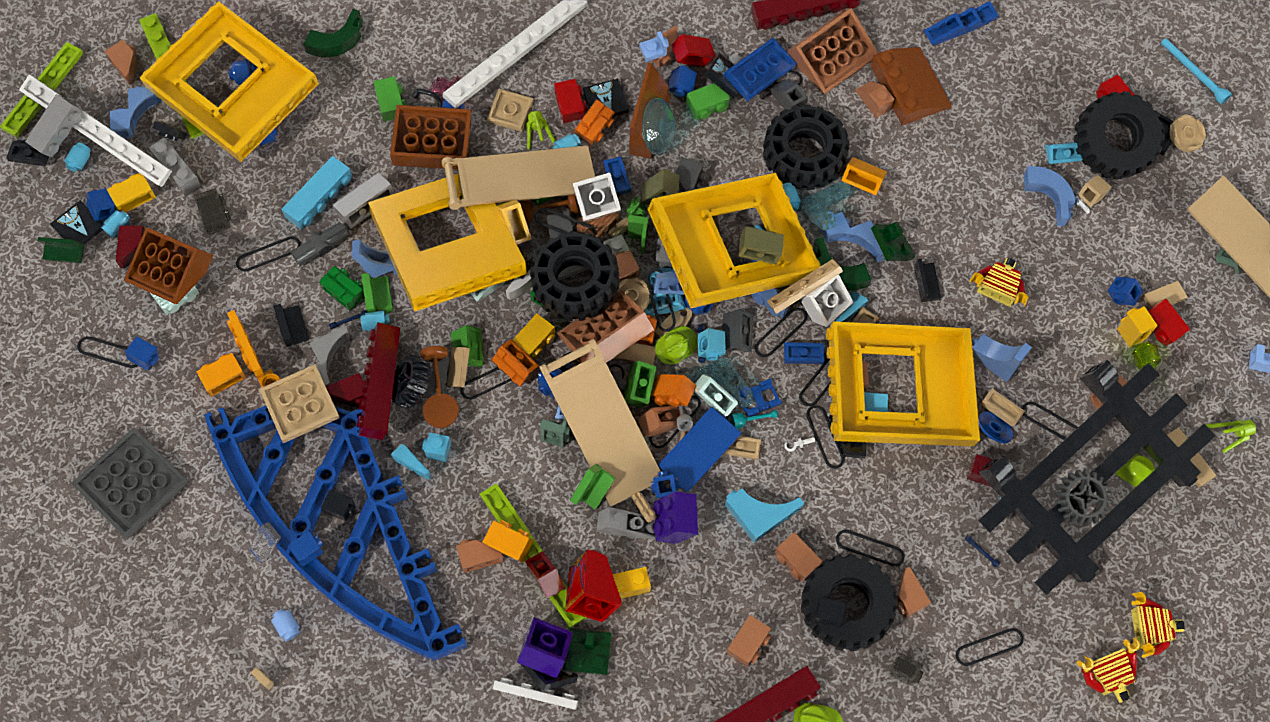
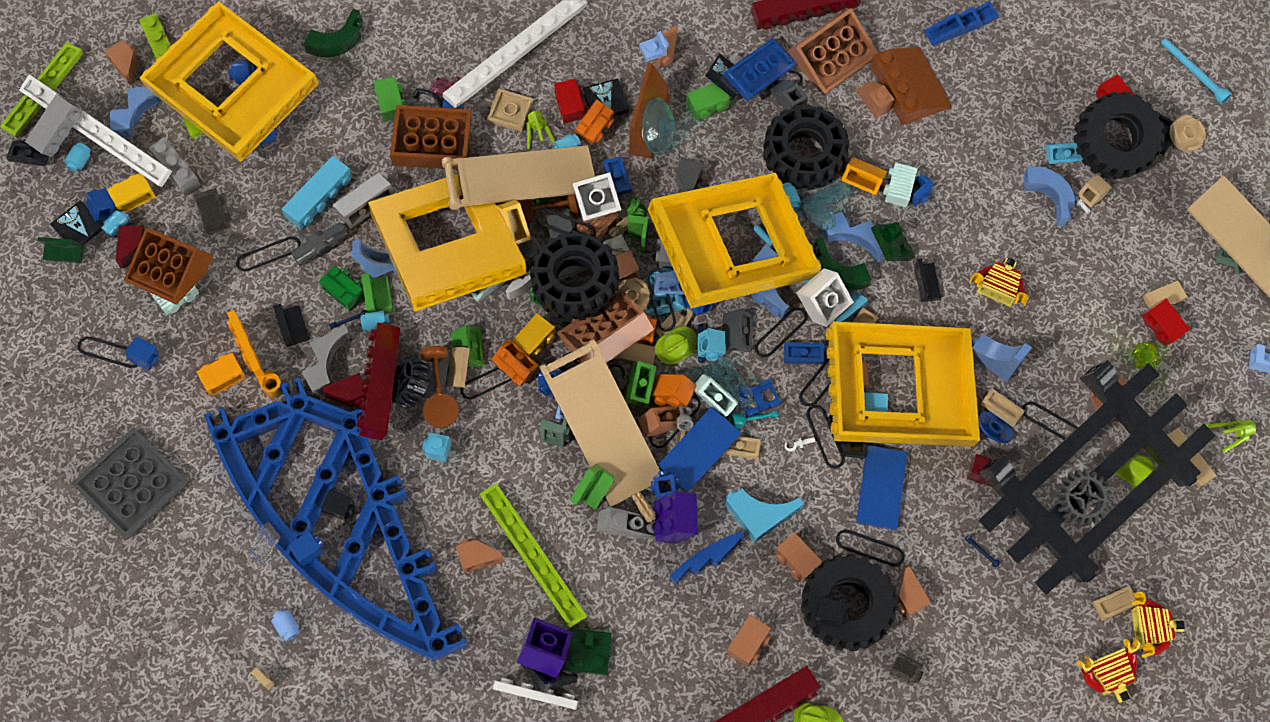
(169, 132): black wing -> none
(299, 403): tan plate -> none
(409, 460): medium azure slope -> none
(508, 541): light orange brick -> none
(545, 574): dark red slope -> none
(592, 587): red slope -> none
(632, 582): yellow brick -> none
(660, 185): olive brick -> none
(682, 81): blue brick -> none
(693, 50): red brick -> none
(714, 554): none -> blue slope
(761, 245): olive brick -> none
(804, 286): tan tile -> none
(881, 487): none -> blue tile
(900, 184): none -> light aqua brick
(922, 194): none -> blue bracket
(992, 655): black piece -> none
(1114, 603): none -> tan tile
(1125, 291): blue brick -> none
(1136, 326): yellow brick -> none

